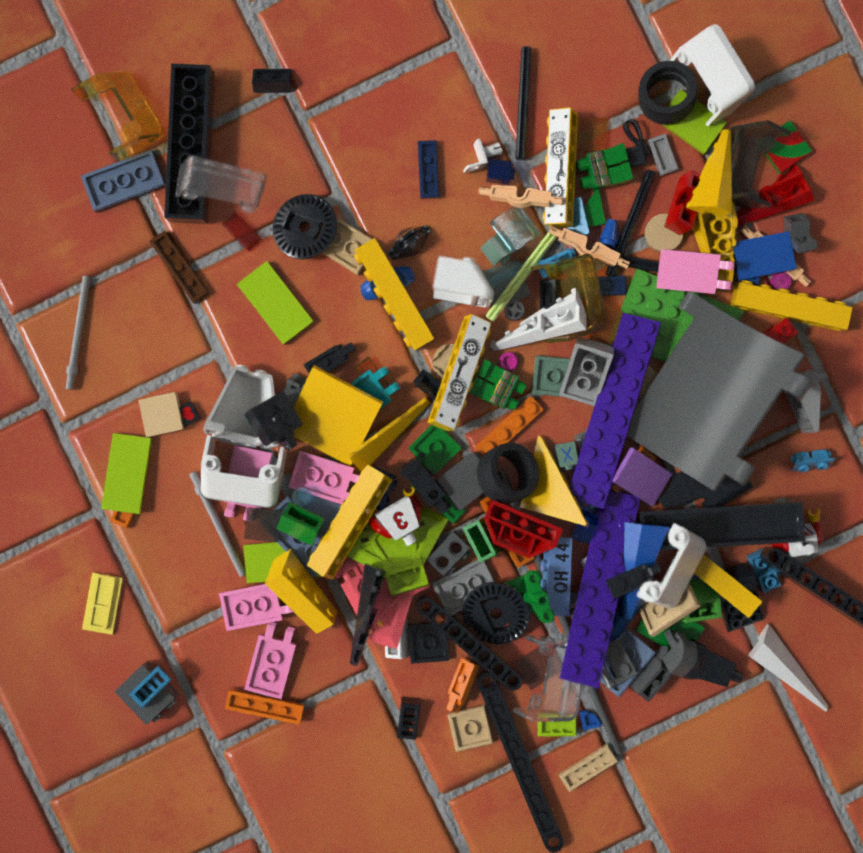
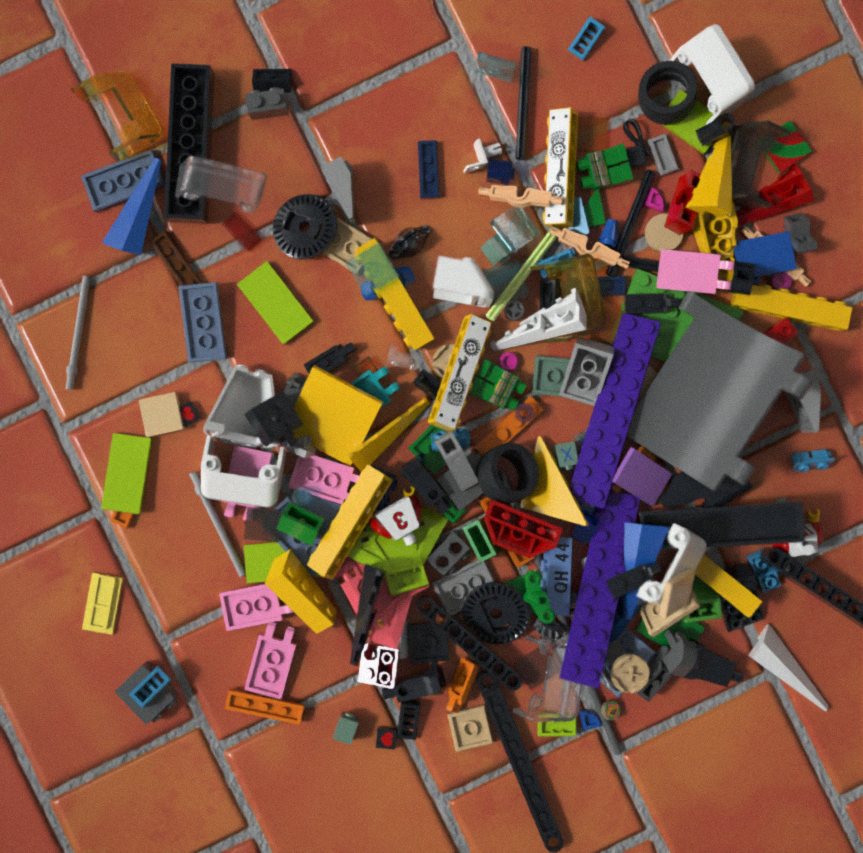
(131, 224): none -> blue wedge
(202, 322): none -> sand blue tile
(267, 103): none -> dark grey brick
(304, 447): none -> light grey tile
(339, 178): none -> light grey slope
(346, 727): none -> sand green brick
(371, 269): none -> clear light blue tile
(379, 665): none -> slope
(386, 738): none -> black tile
(402, 360): none -> clear leg
(418, 684): none -> black piece
(456, 460): none -> light grey slope
(461, 435): none -> dark azure hinge
(495, 67): none -> clear light blue tile
(530, 413): none -> plate
(549, 630): none -> dark grey gear
(588, 767): tan plate -> none
(596, 25): none -> dark azure slope
(610, 710): none -> tile
(630, 673): none -> tan tile
(649, 303): none -> black hinge
(654, 200): none -> dark pink tile
(677, 592): none -> tan tile
(714, 129): none -> black piece
(742, 278): none -> black brick

